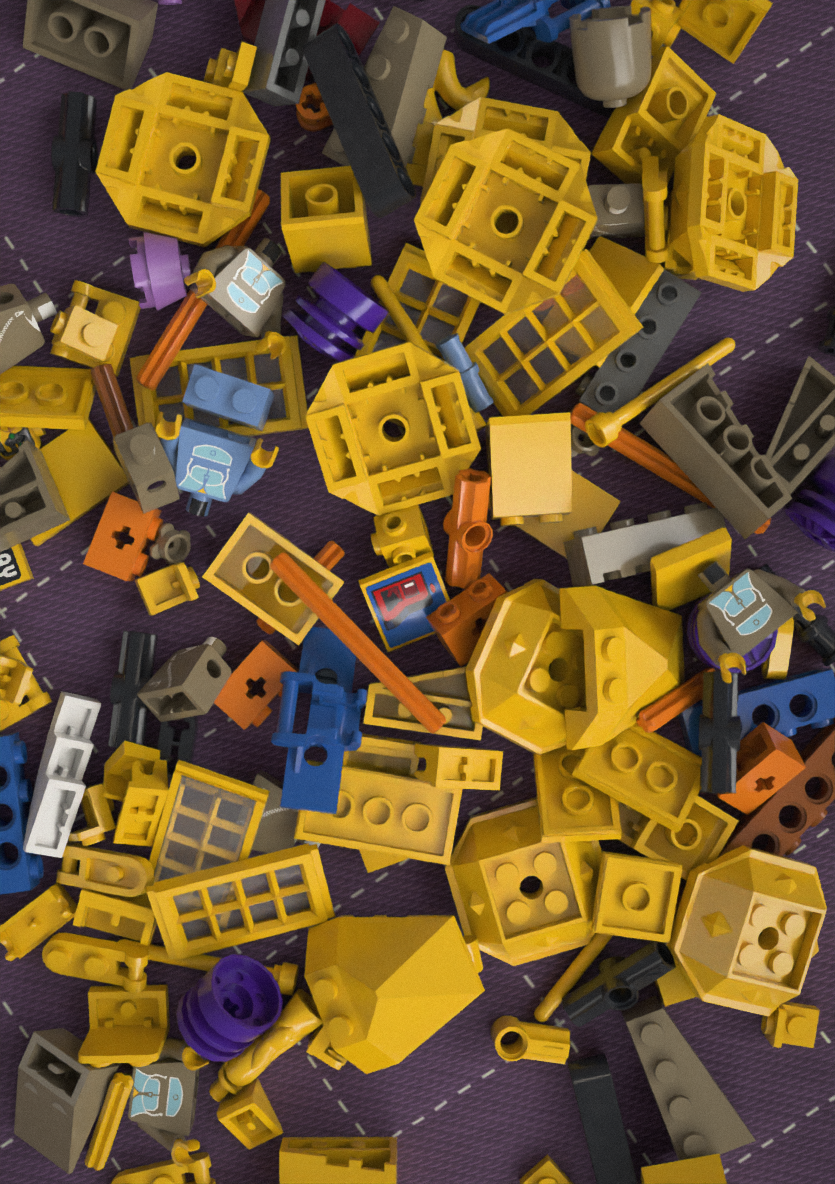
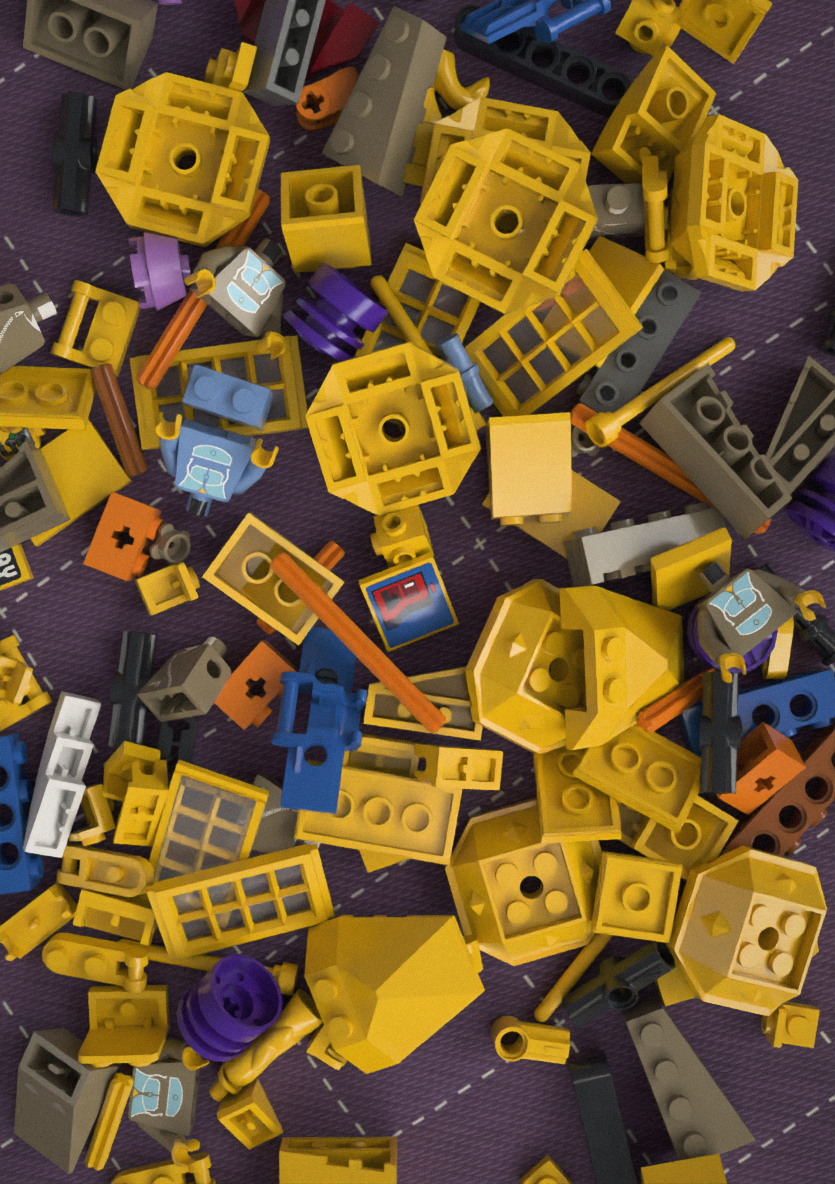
(83, 332): yellow bracket -> none
(144, 464): dark tan torso -> none
(359, 121): black beam -> none
(464, 617): orange brick -> none
(467, 527): orange piece -> none
(612, 53): dark tan cylinder -> none

